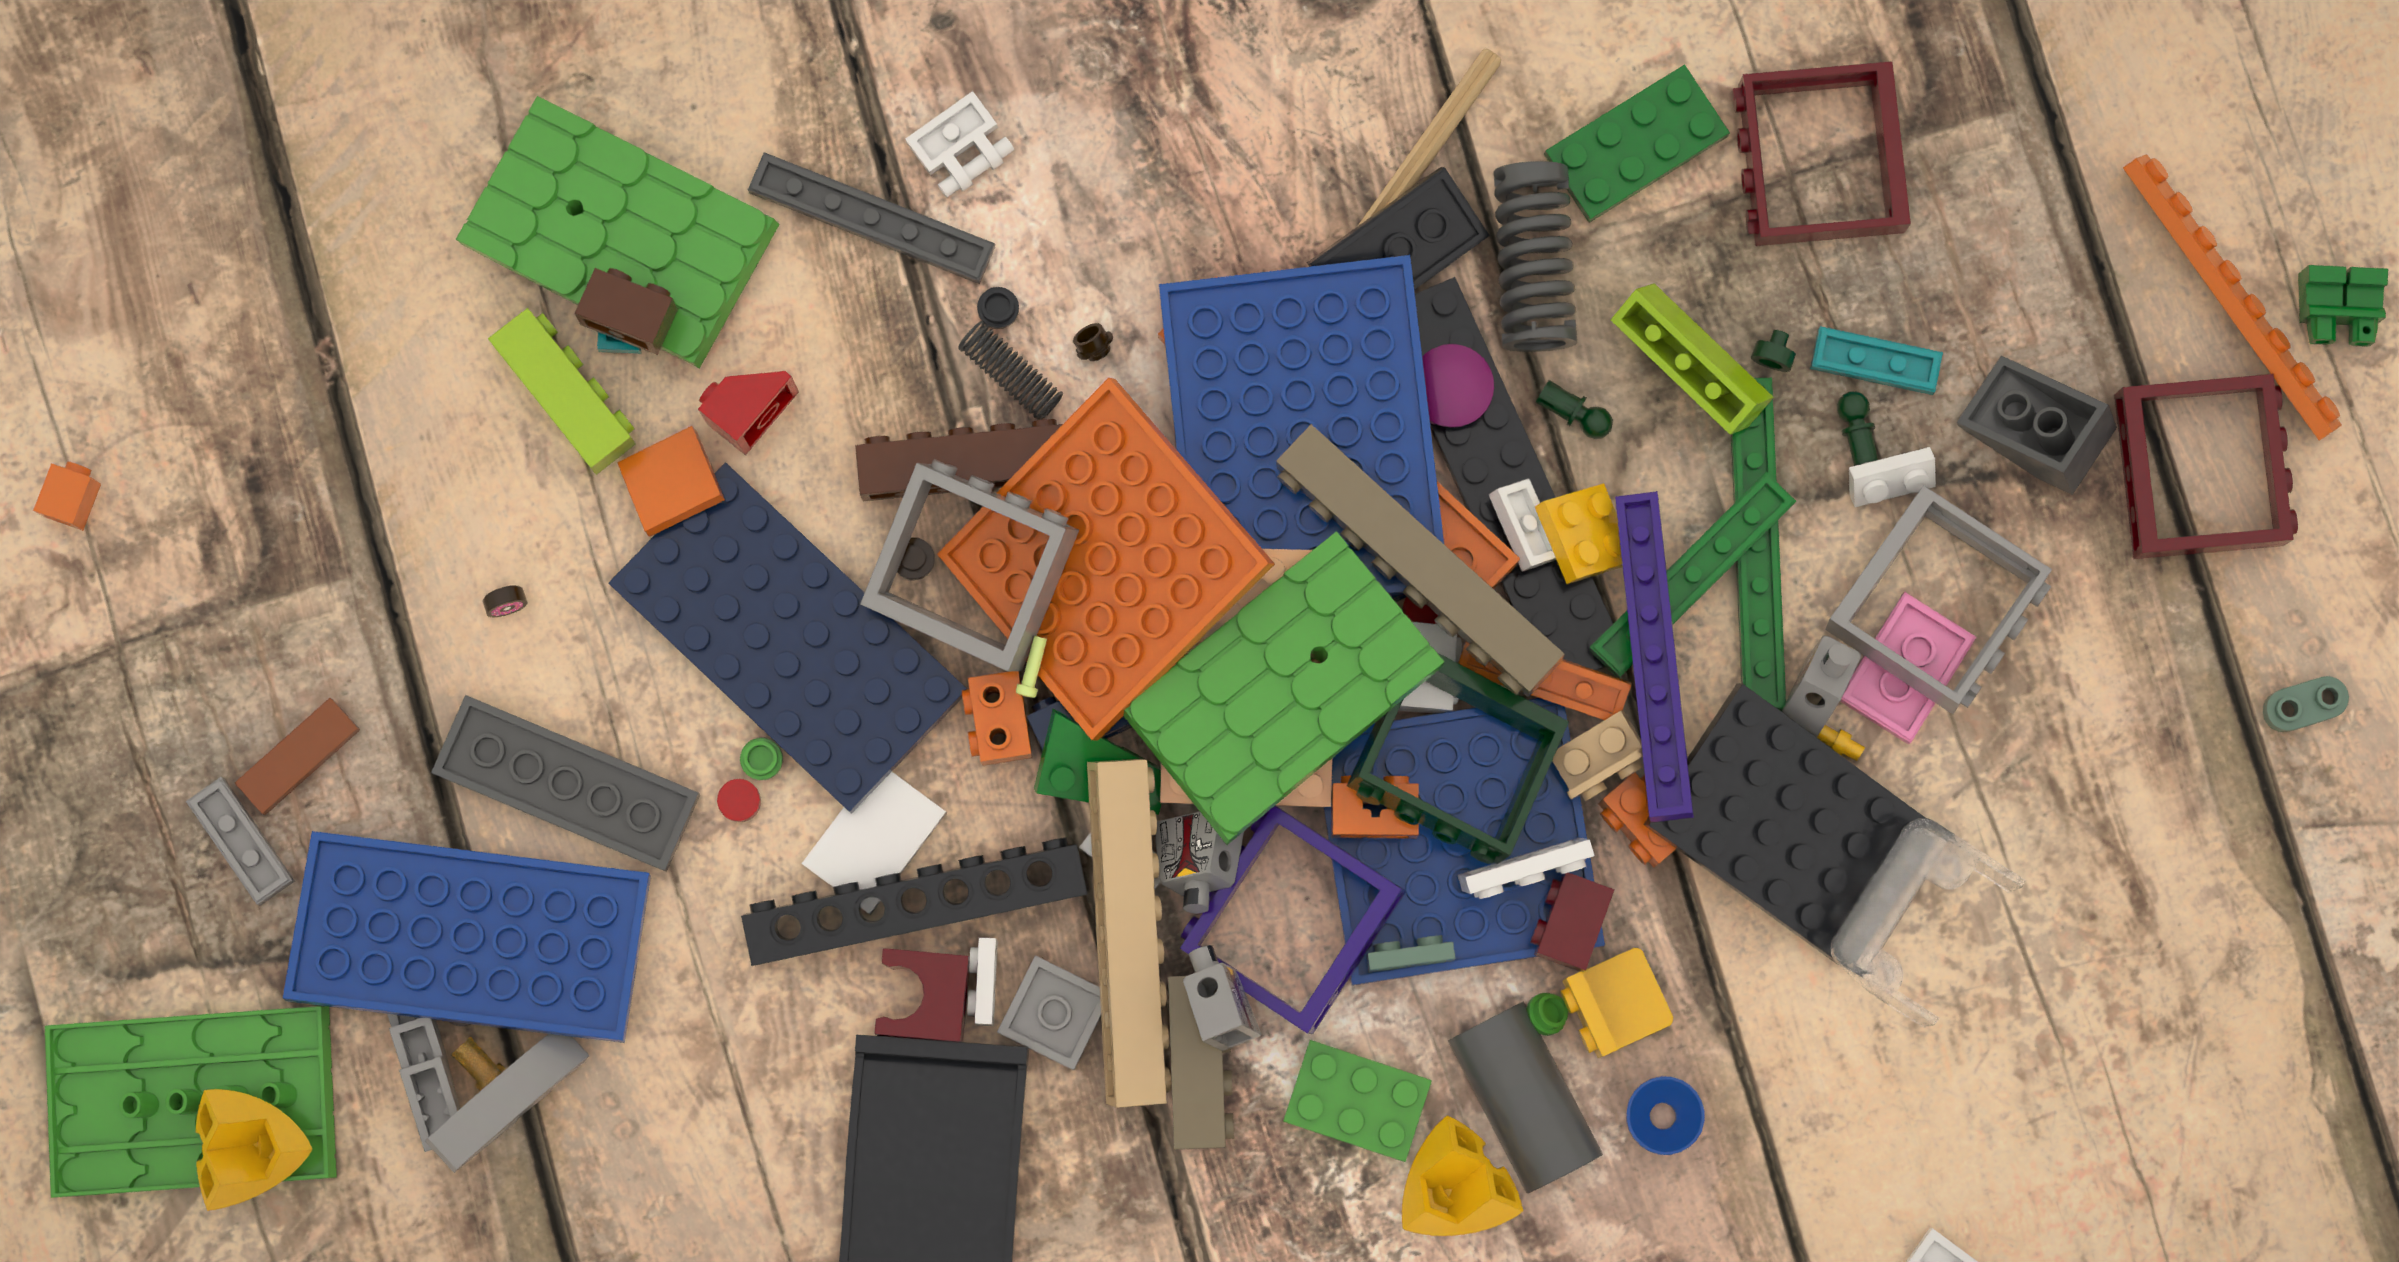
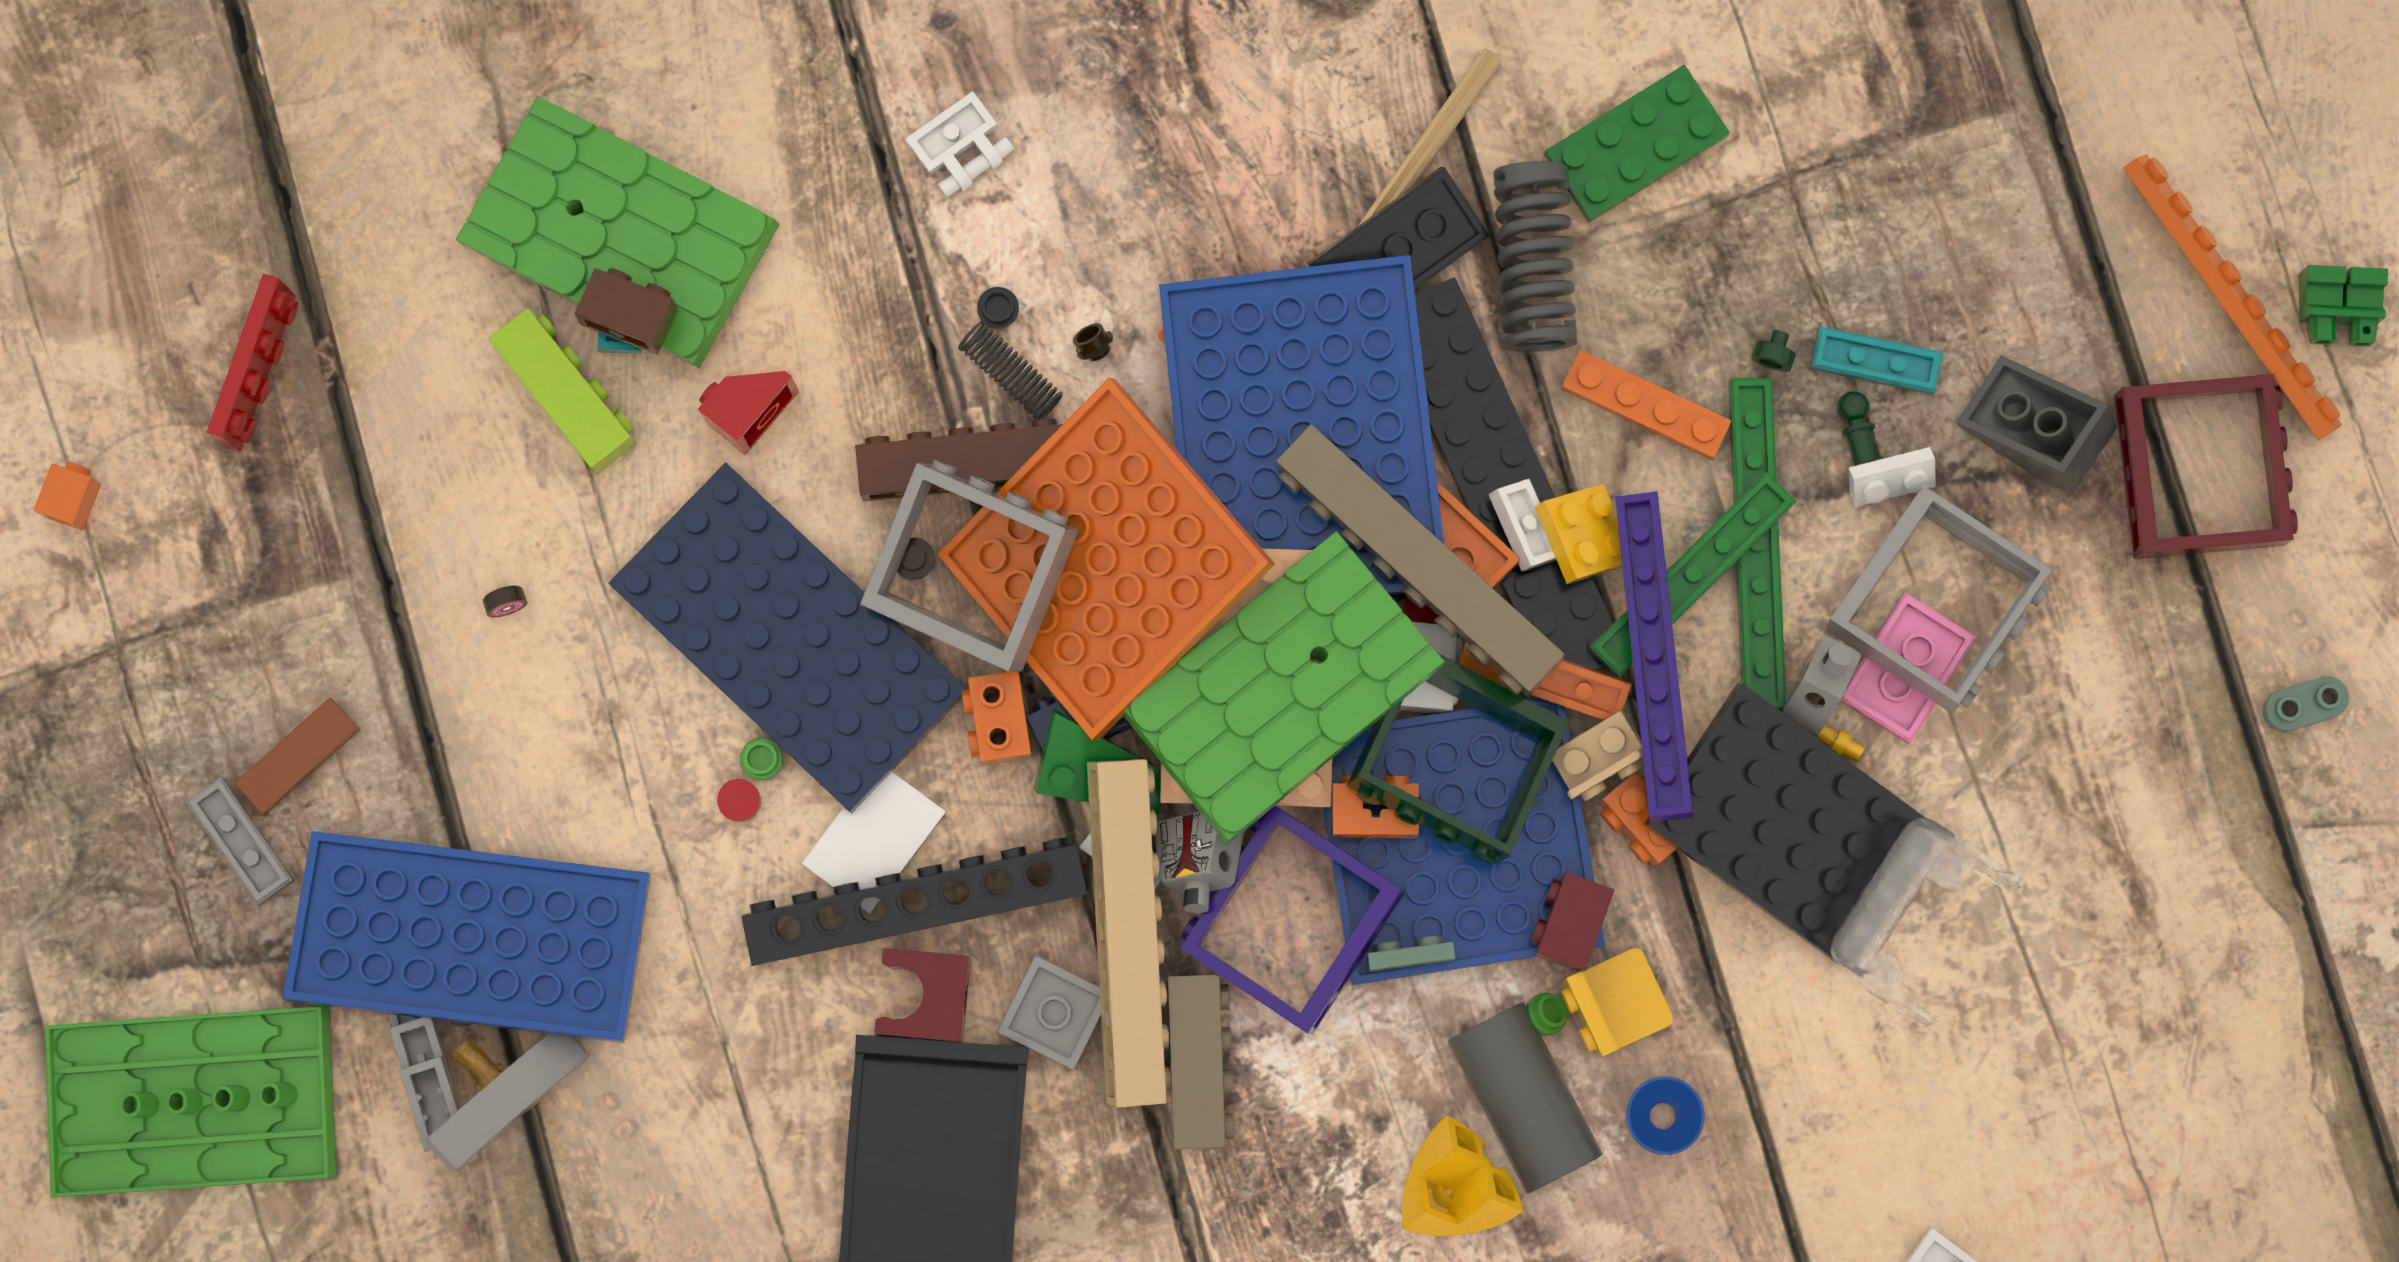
(244, 1147): yellow brick -> none
(248, 372): none -> red plate
(566, 783): dark grey plate -> none
(670, 481): orange tile -> none
(871, 218): dark grey tile -> none
(984, 963): white plate -> none
(1032, 668): yellowish green piece -> none
(1221, 1017): light grey torso -> none
(1357, 1101): bright green plate -> none
(1456, 385): magenta dish -> none
(1526, 868): white plate -> none
(1594, 421): dark green pin -> none
(1646, 405): none -> orange plate
(1691, 358): lime brick -> none
(1882, 82): dark red window -> none

